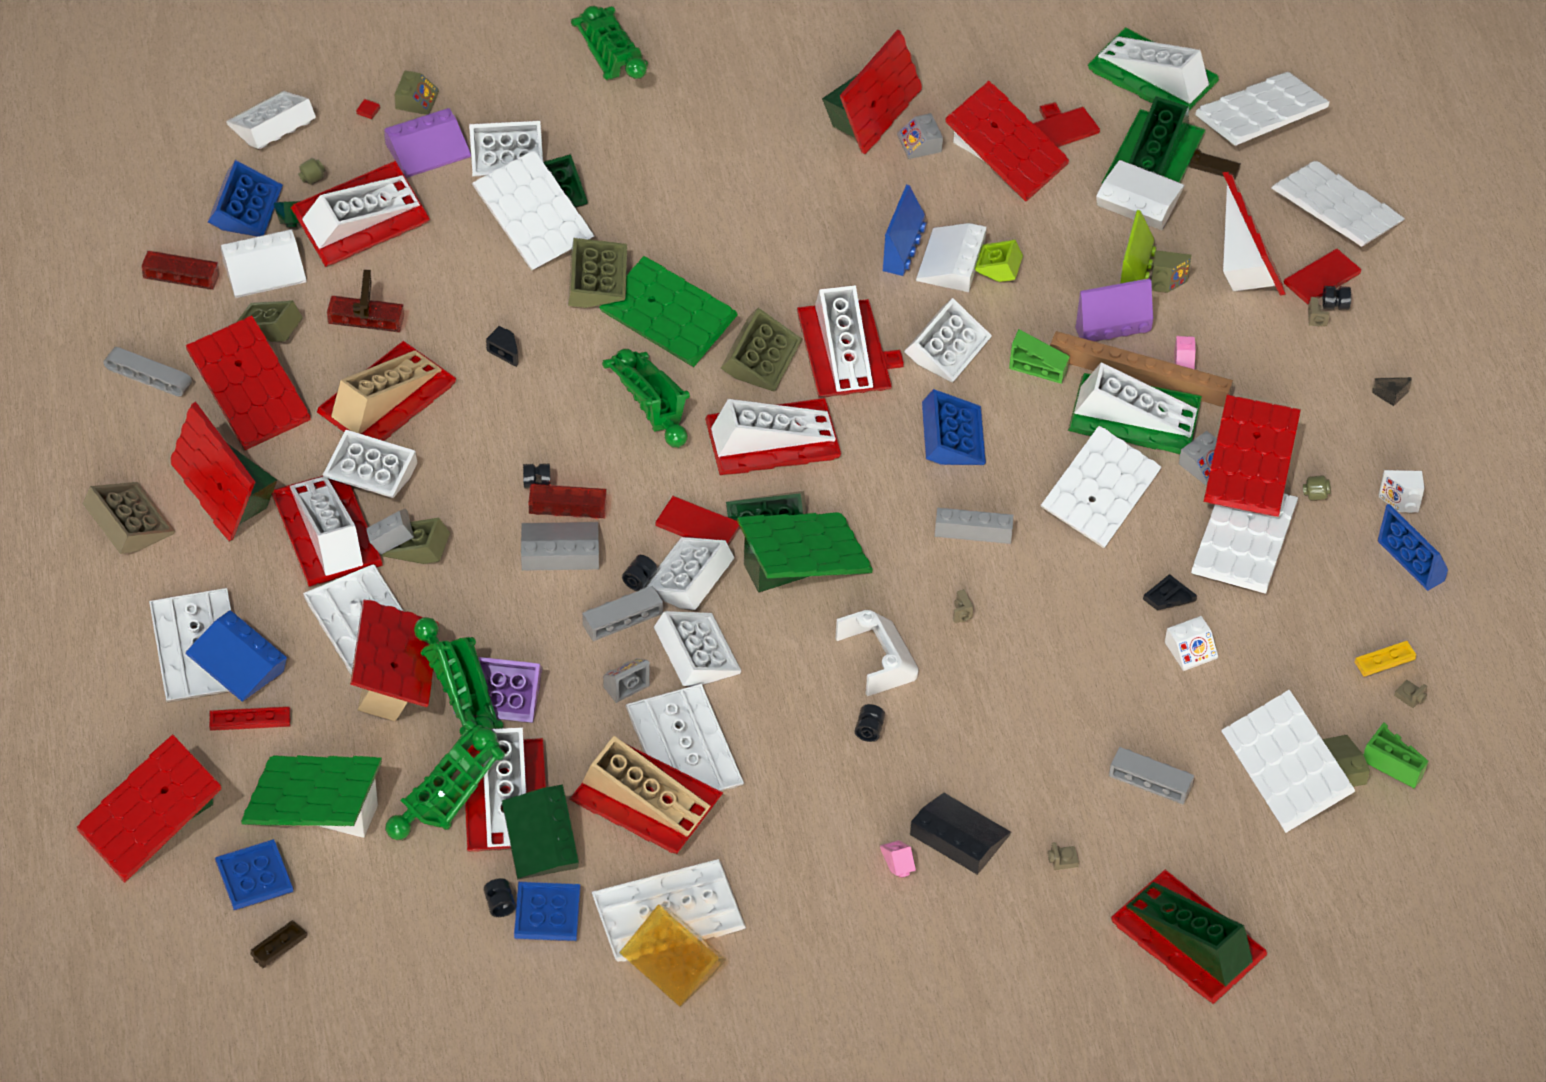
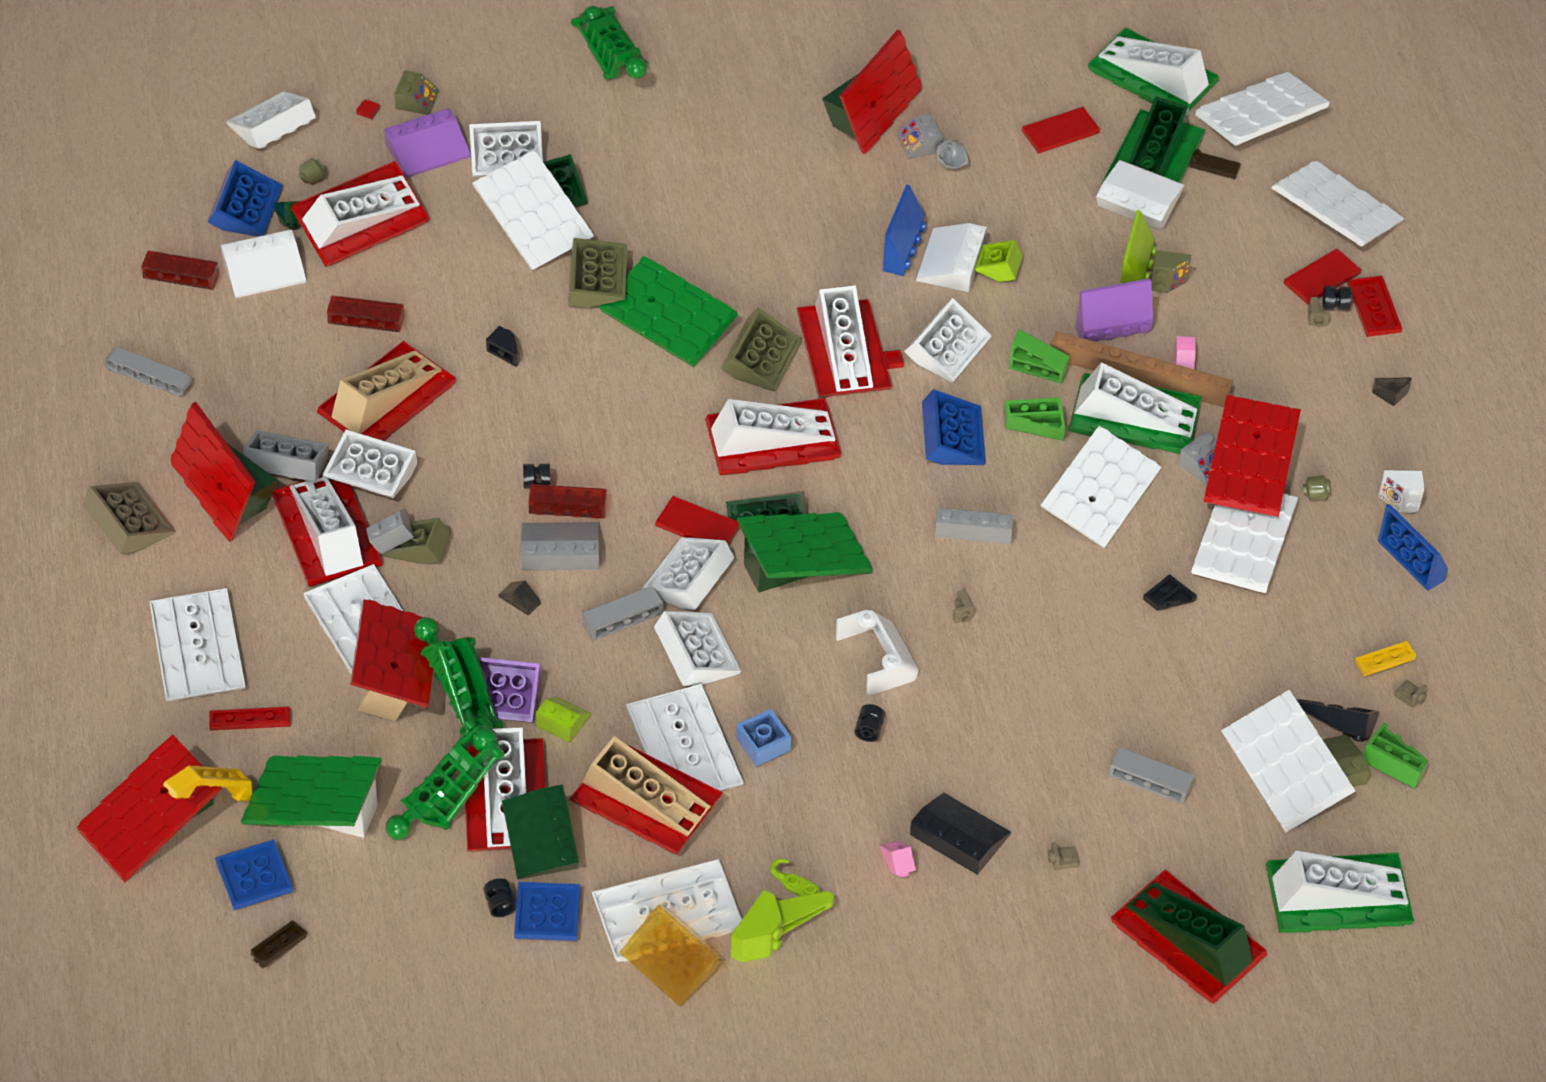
(233, 779): none -> yellow slope
(237, 656): blue slope -> none
(248, 382): red piece -> none
(274, 318): olive slope -> none
(287, 455): none -> light grey brick
(362, 308): dark brown hinge -> none
(520, 596): none -> clear smoke slope
(561, 718): none -> lime slope
(627, 679): light grey slope -> none
(639, 572): black wheel -> none
(655, 392): green piece -> none
(763, 737): none -> medium blue brick
(768, 919): none -> lime slope
(951, 154): none -> light grey hair
(1006, 141): red piece -> none
(1036, 417): none -> bright green wedge
(1049, 110): red tile -> none
(1191, 643): white slope -> none
(1245, 253): white piece -> none
(1338, 892): none -> piece
(1352, 721): none -> black wedge
(1374, 306): none -> red tile

